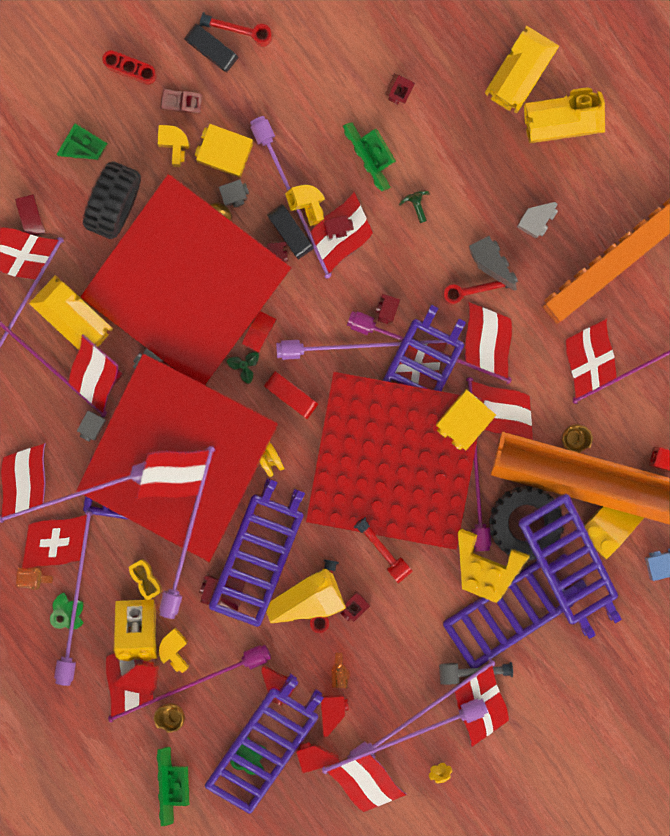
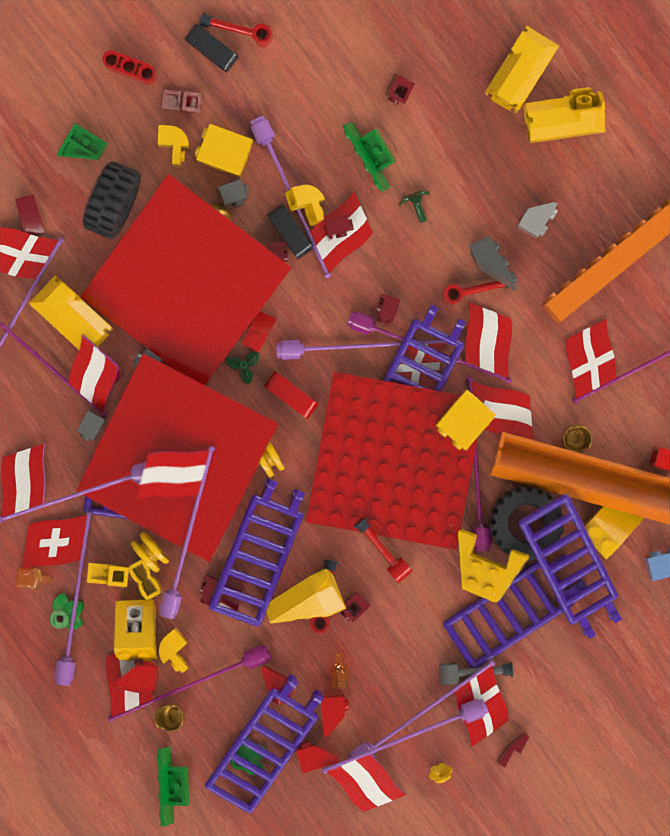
(107, 574): none -> yellow brick
(149, 552): none -> yellow wheel
(516, 745): none -> dark red slope

